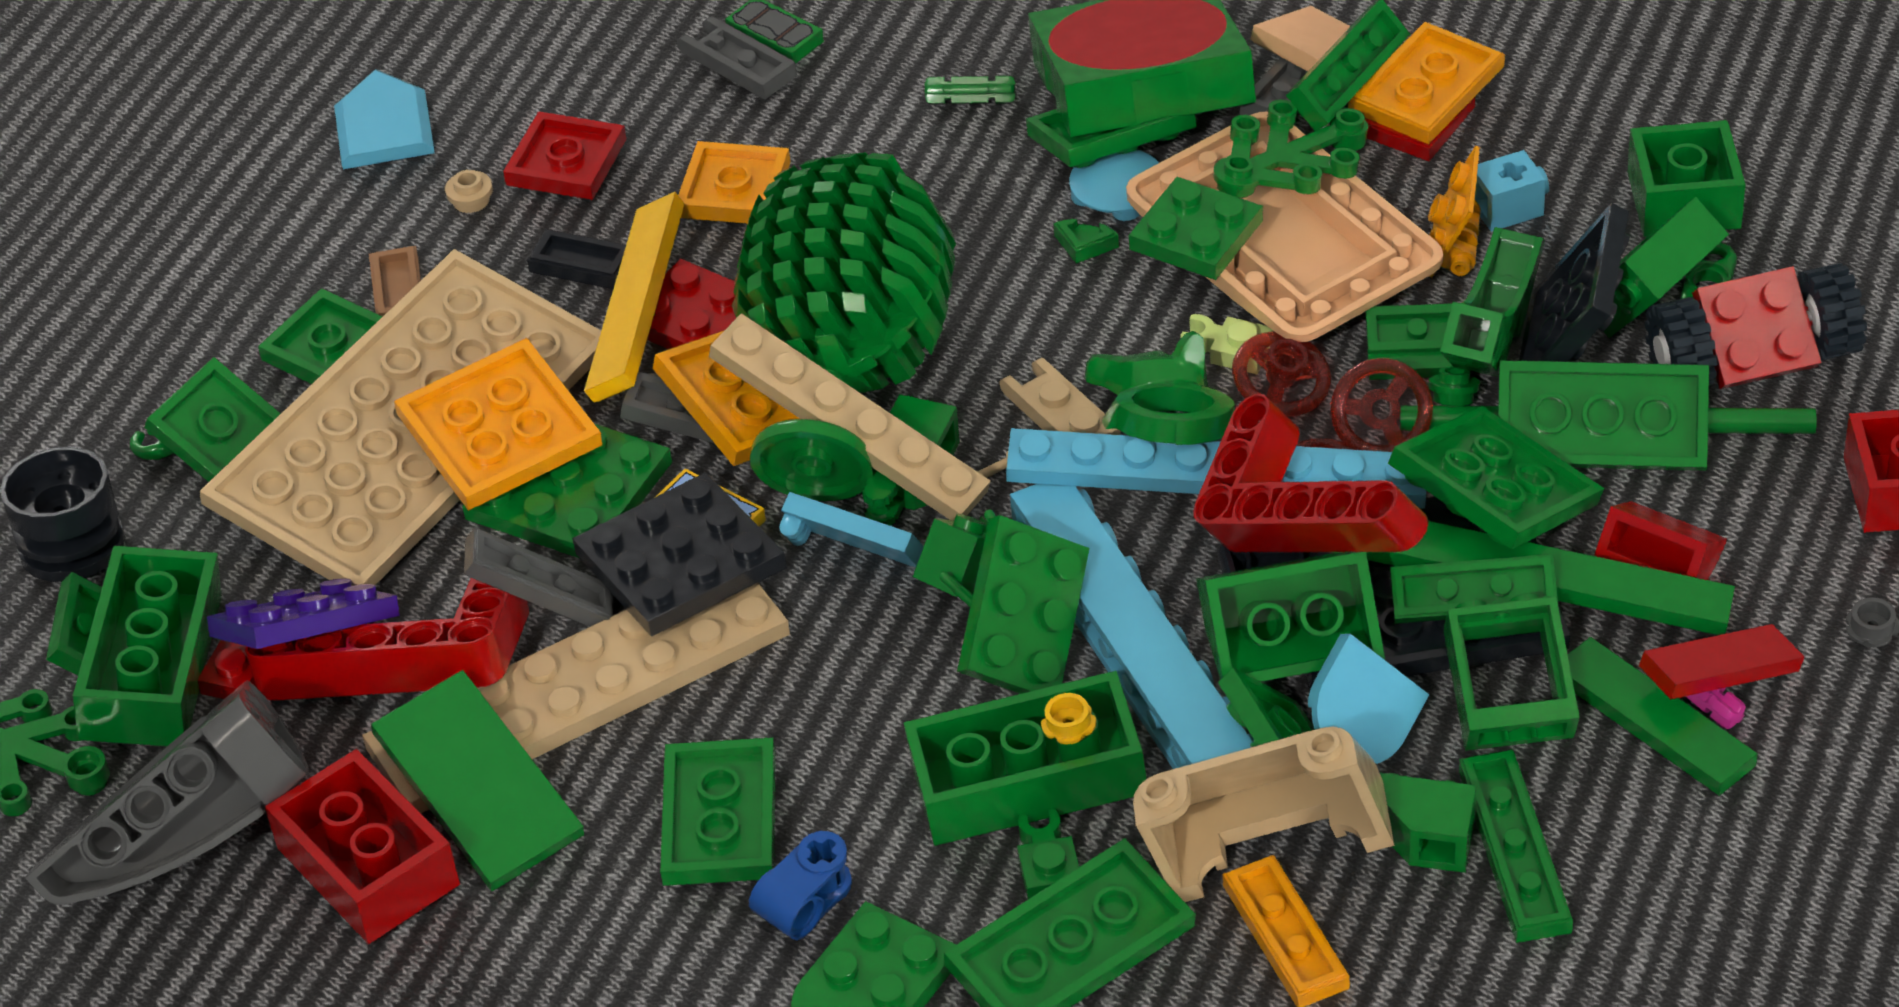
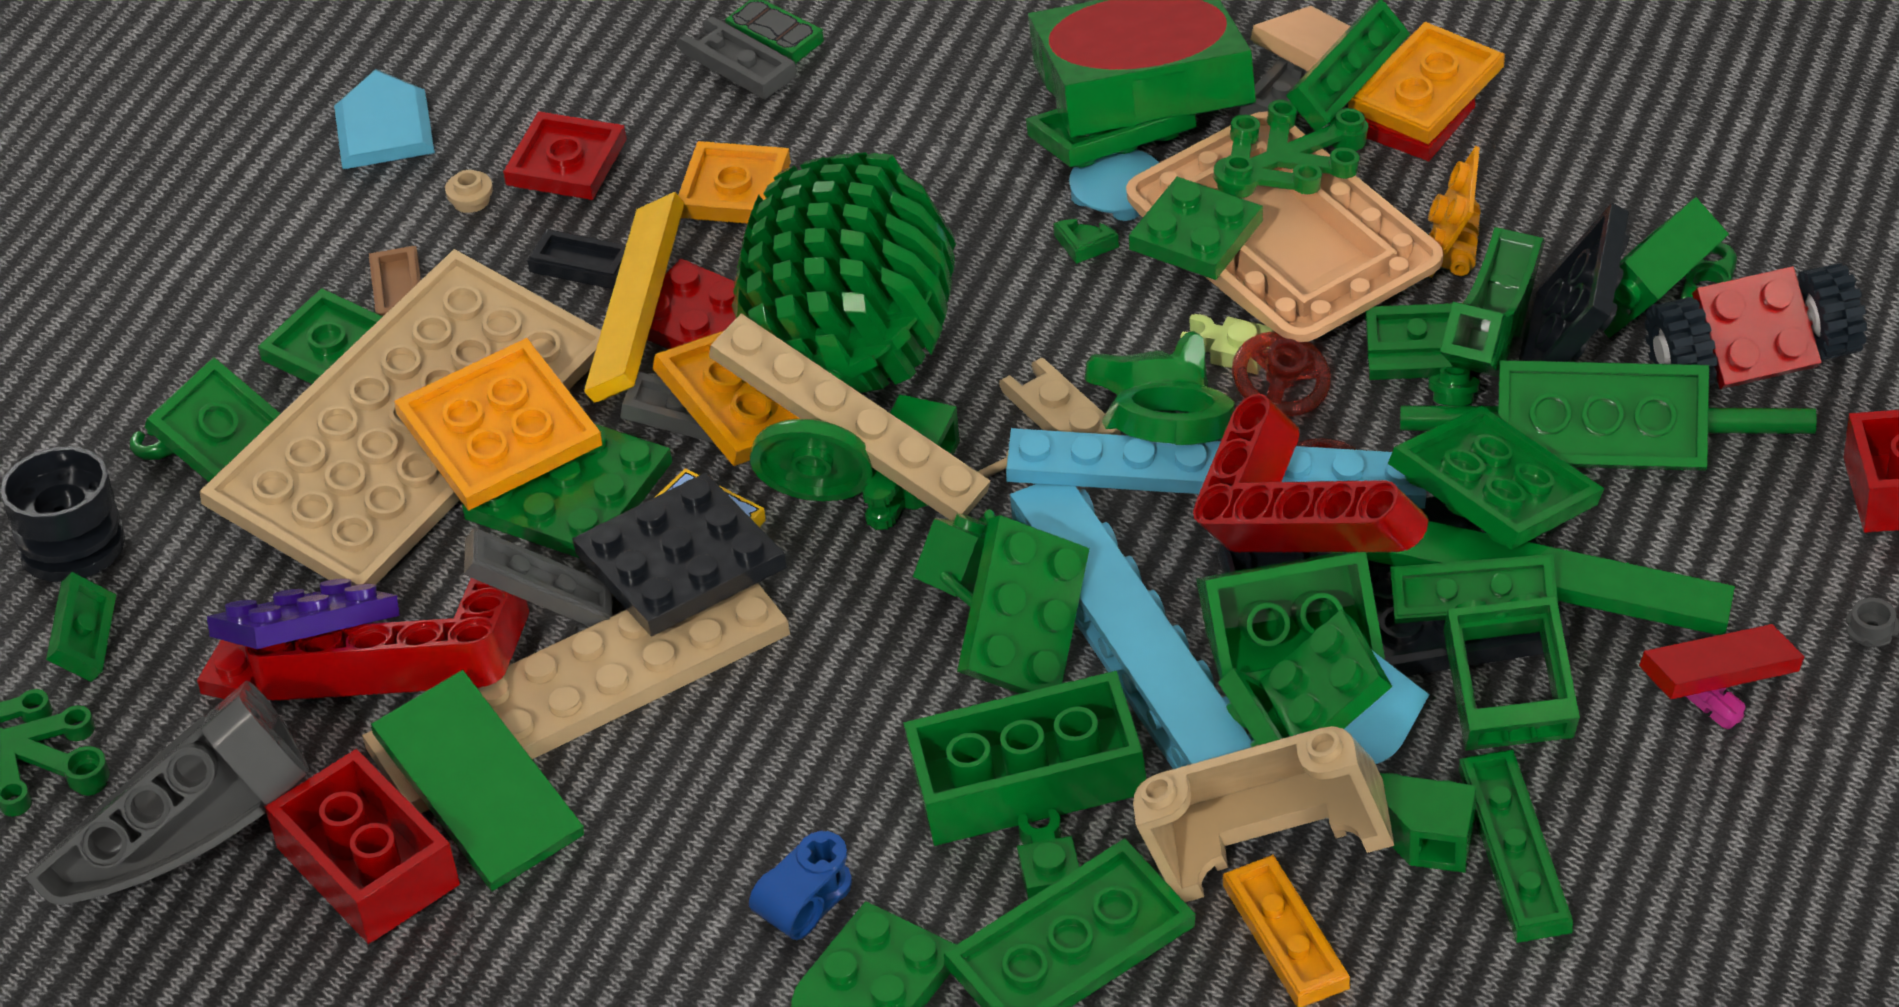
(147, 646): green brick -> none
(718, 811): green plate -> none
(808, 515): medium azure hinge -> none
(970, 89): green axle -> none
(1068, 719): yellow plate -> none
(1326, 679): none -> green plate
(1404, 377): clear red piece -> none
(1510, 190): medium azure brick -> none
(1658, 541): red brick -> none
(1661, 723): green tile -> none
(1685, 162): green brick -> none

